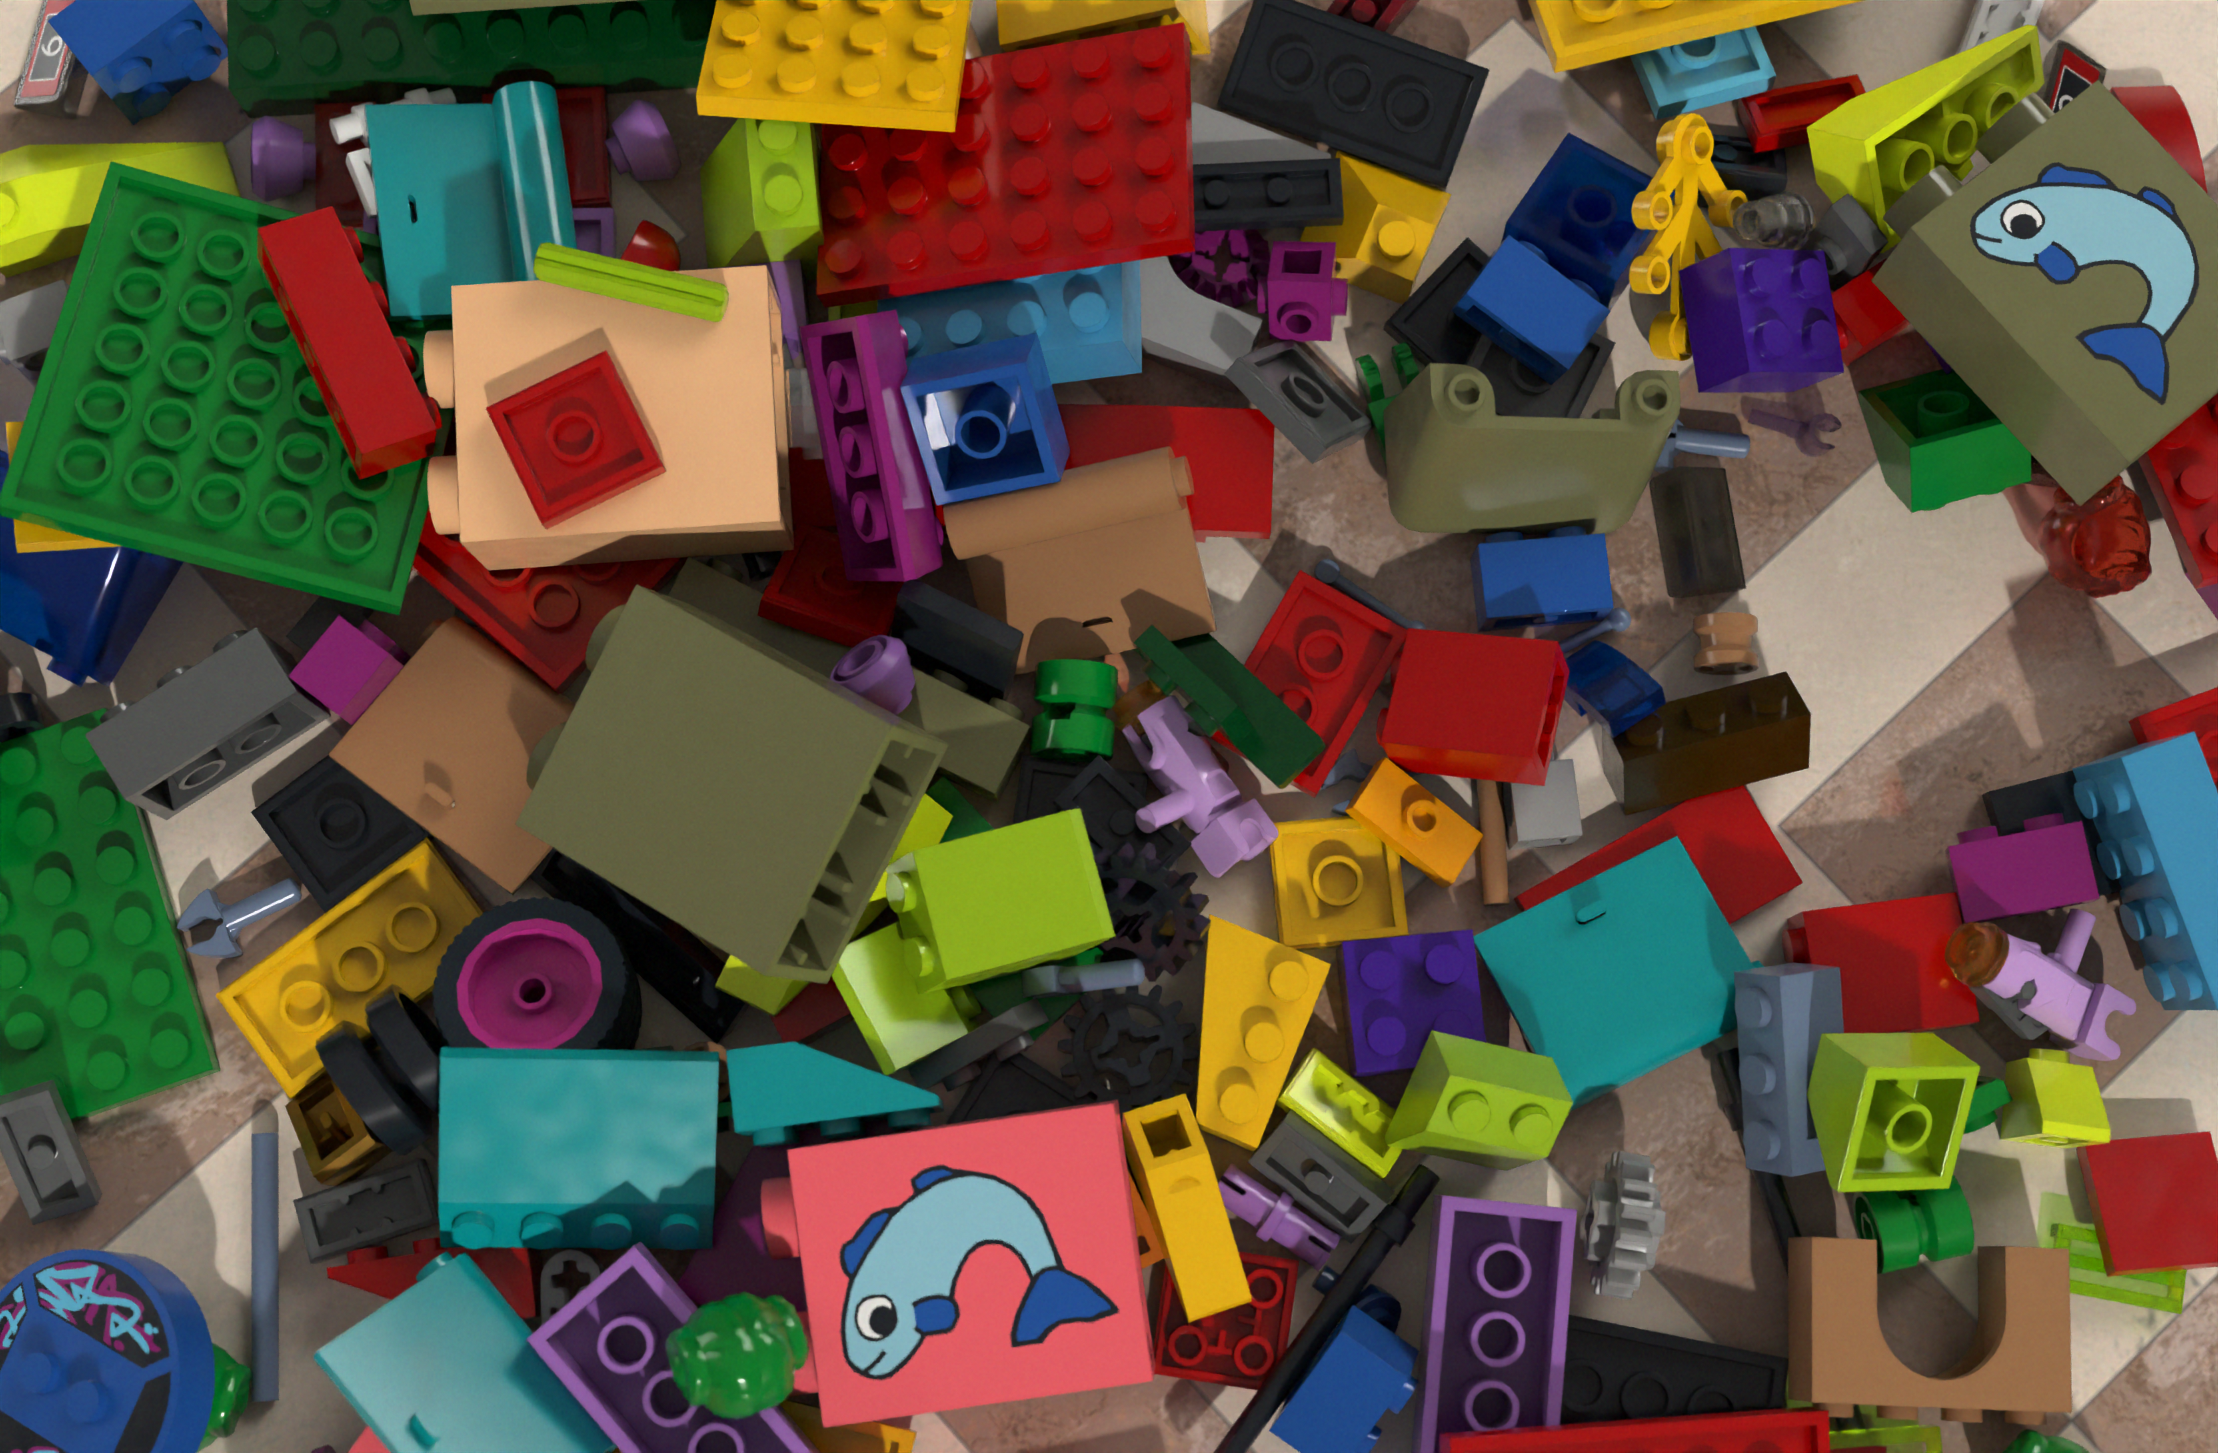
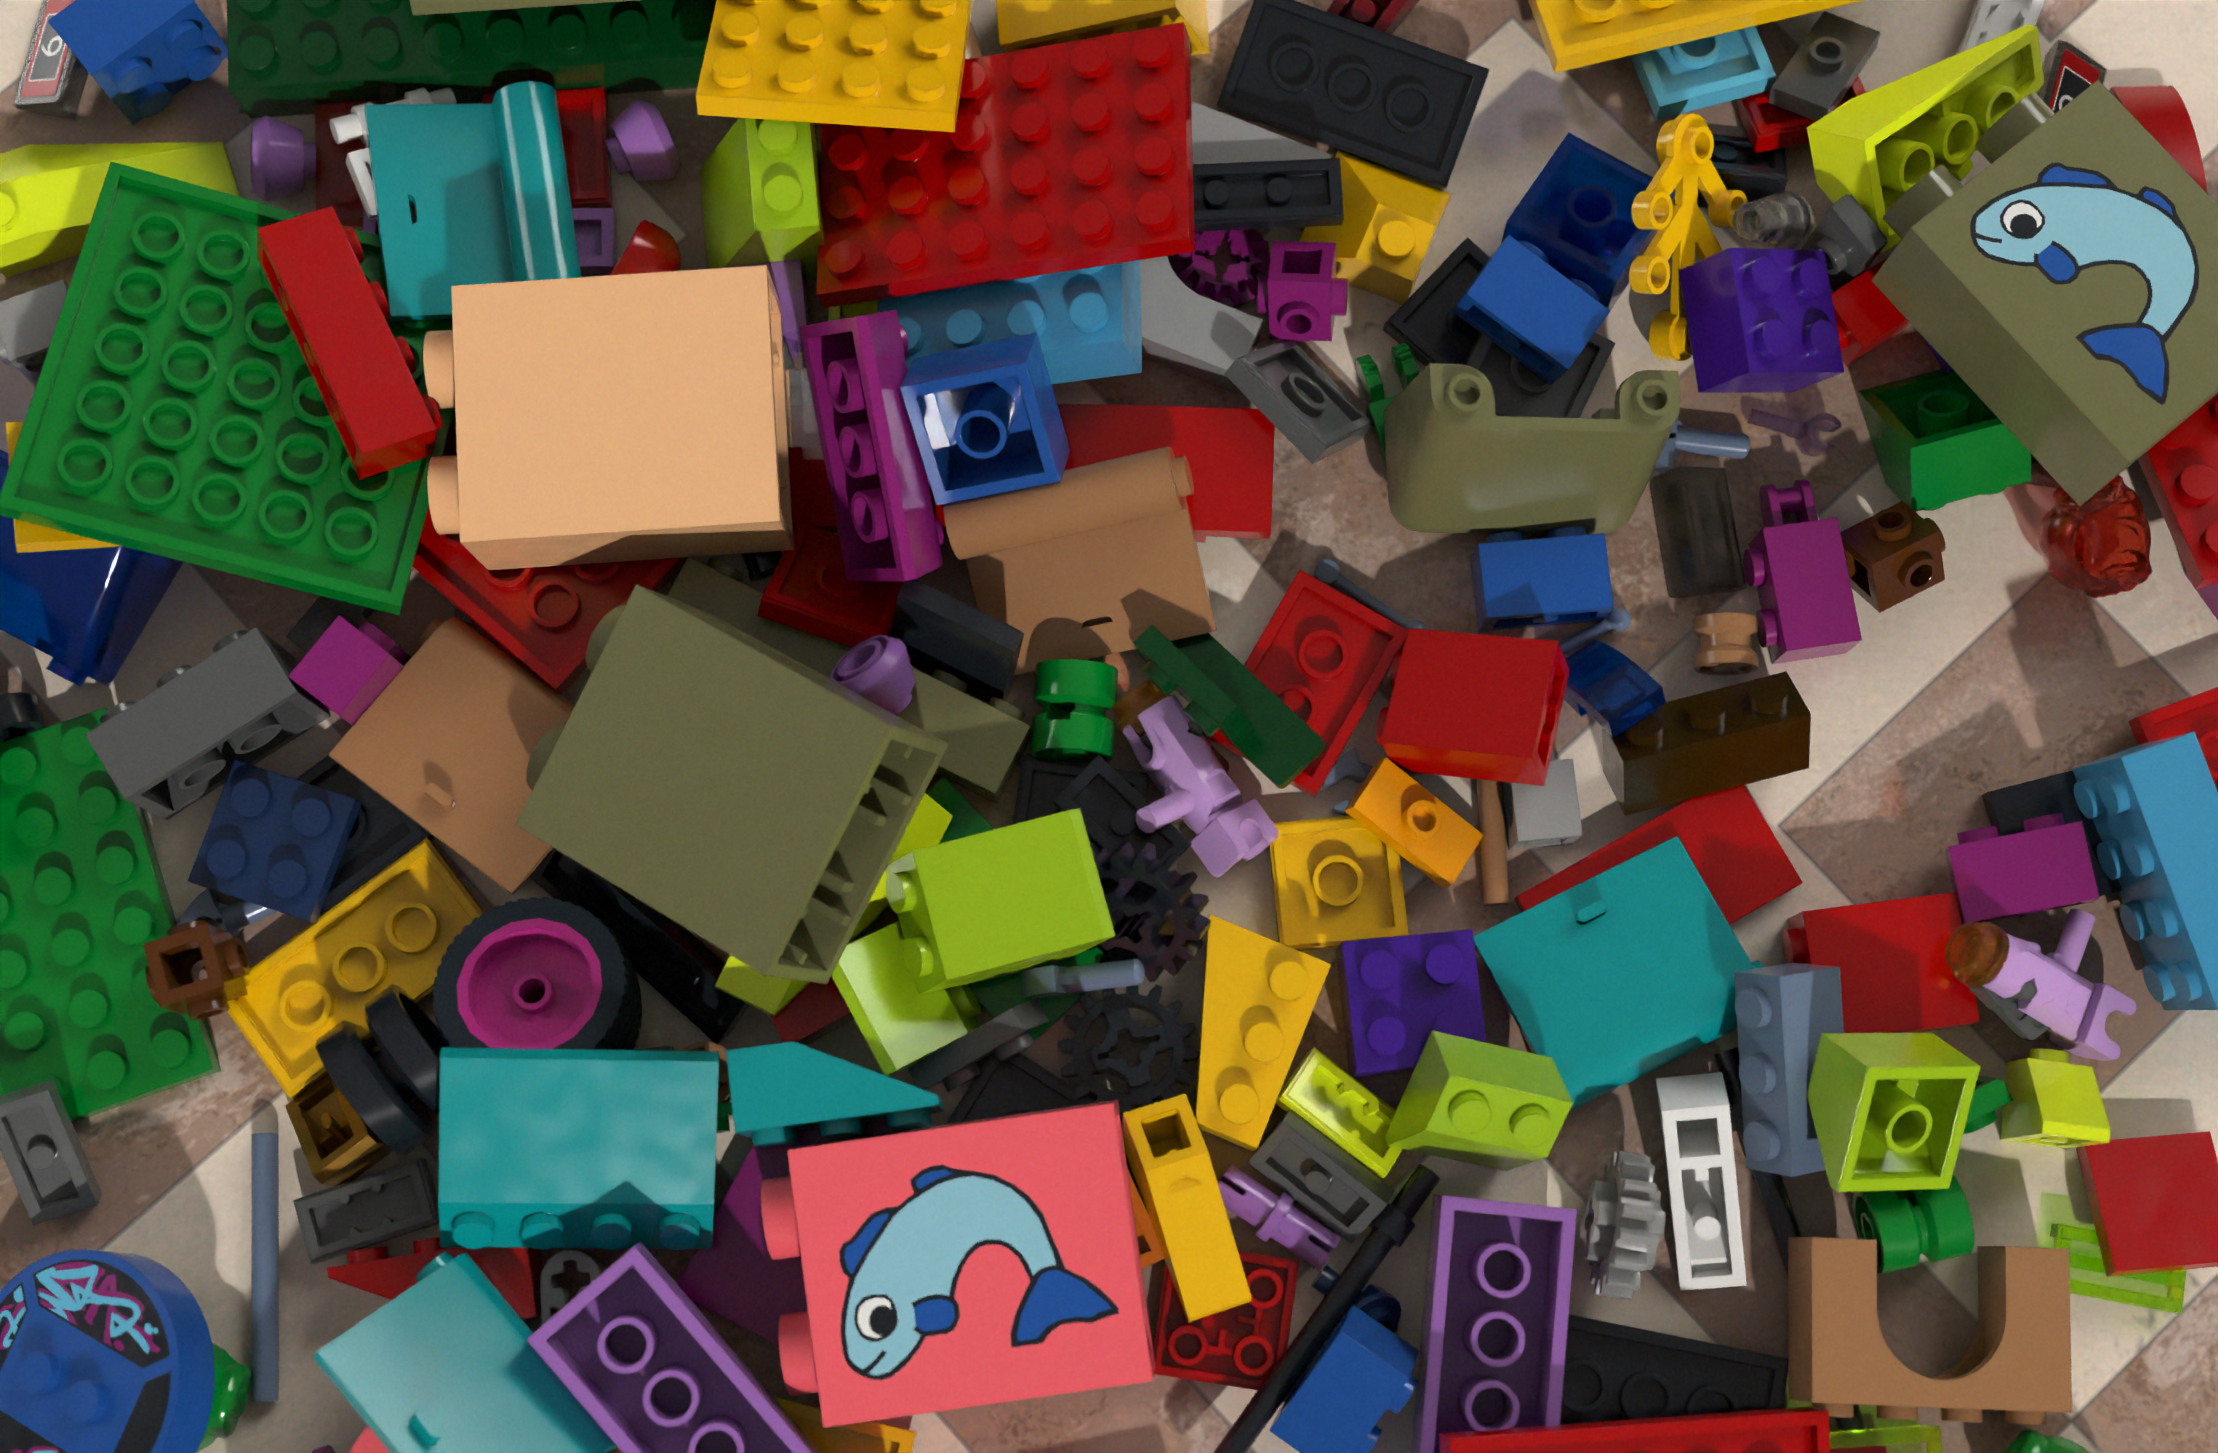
(176, 967): none -> reddish brown brick
(275, 841): none -> dark blue plate
(575, 439): red tile -> none
(631, 282): lime axle -> none
(738, 1354): green hair -> none
(1701, 1181): none -> white slope
(1800, 579): none -> magenta brick
(1824, 66): none -> dark grey plate
(1893, 556): none -> reddish brown brick

